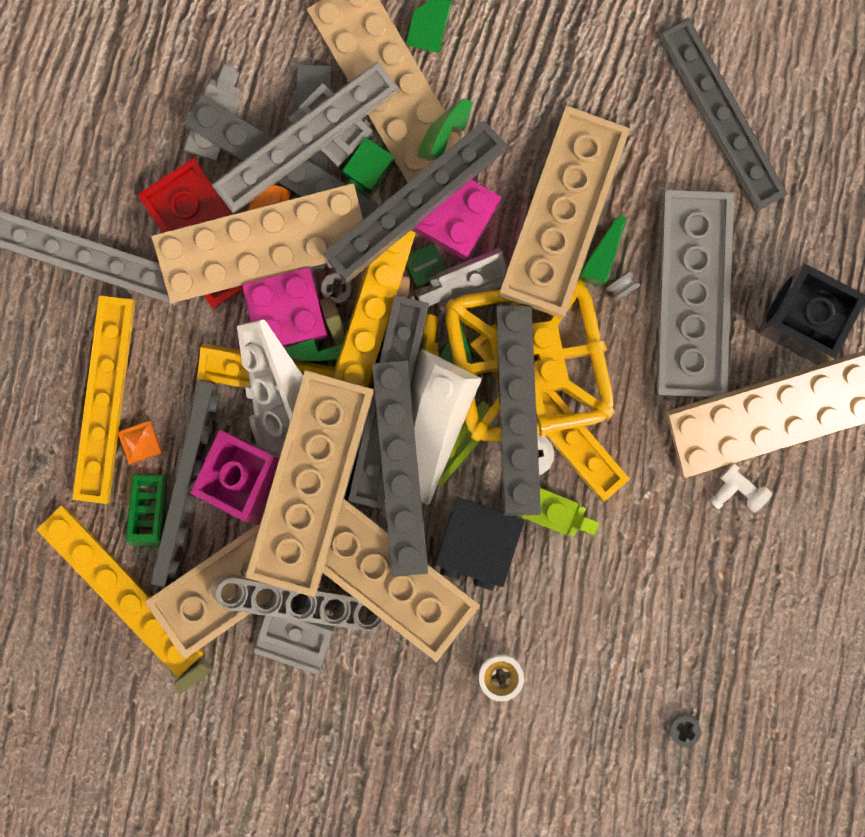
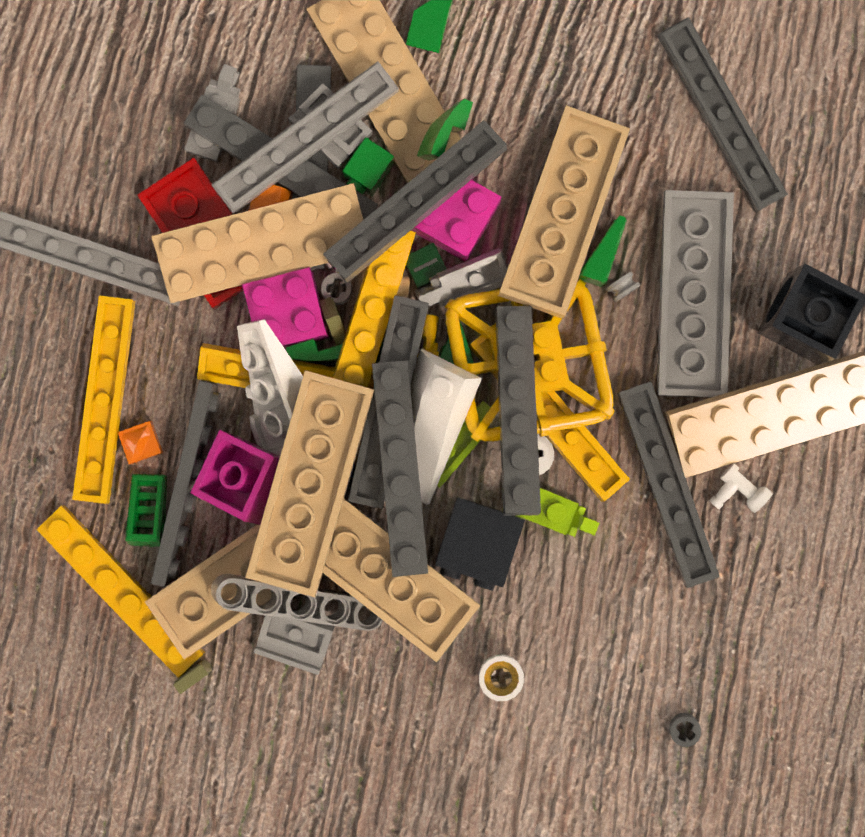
(668, 485): none -> dark grey plate

